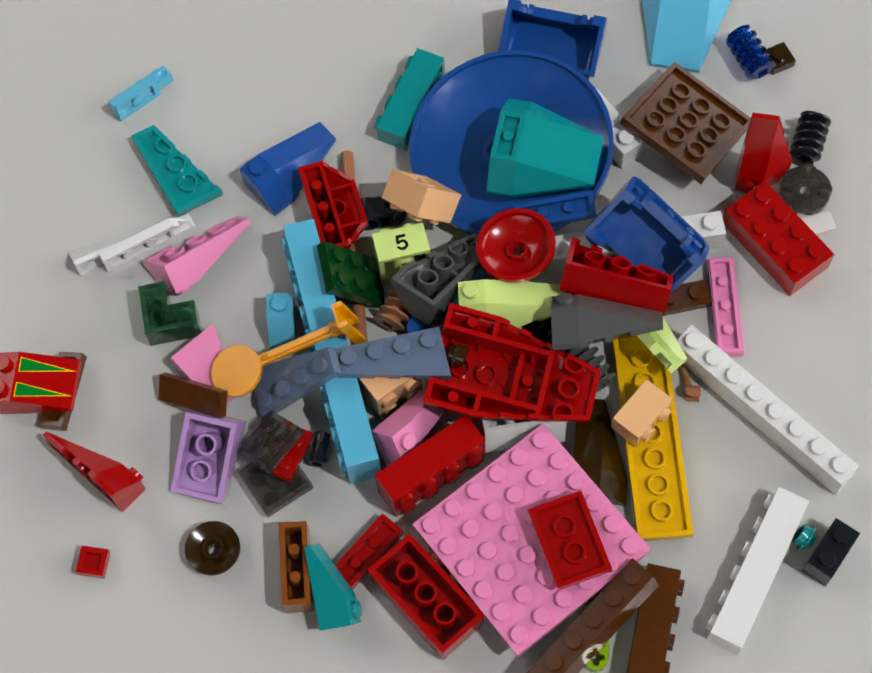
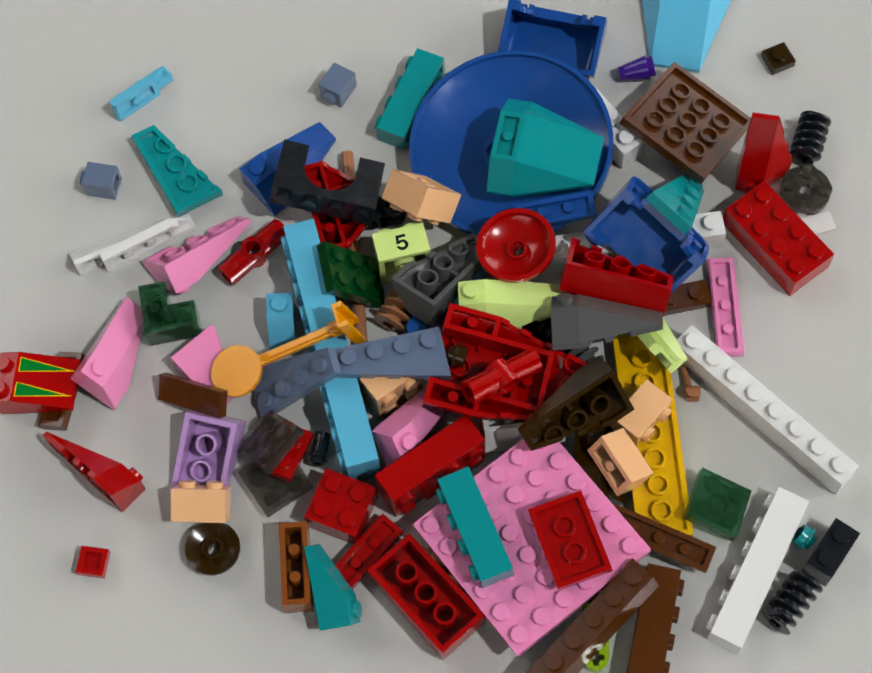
(101, 180): none -> sand blue brick
(111, 360): none -> bright pink wedge
(200, 502): none -> light nougat brick
(242, 262): none -> red piece
(337, 85): none -> sand blue brick
(341, 506): none -> red brick
(352, 203): none -> black arch
(475, 527): none -> teal brick
(501, 376): none -> red piece
(582, 402): none -> dark brown wedge
(620, 461): none -> light nougat brick
(638, 69): none -> dark purple cone
(670, 541): none -> reddish brown plate
(678, 201): none -> teal wing
(717, 504): none -> clear green plate
(749, 52): clear blue piece -> none
(789, 600): none -> black piece

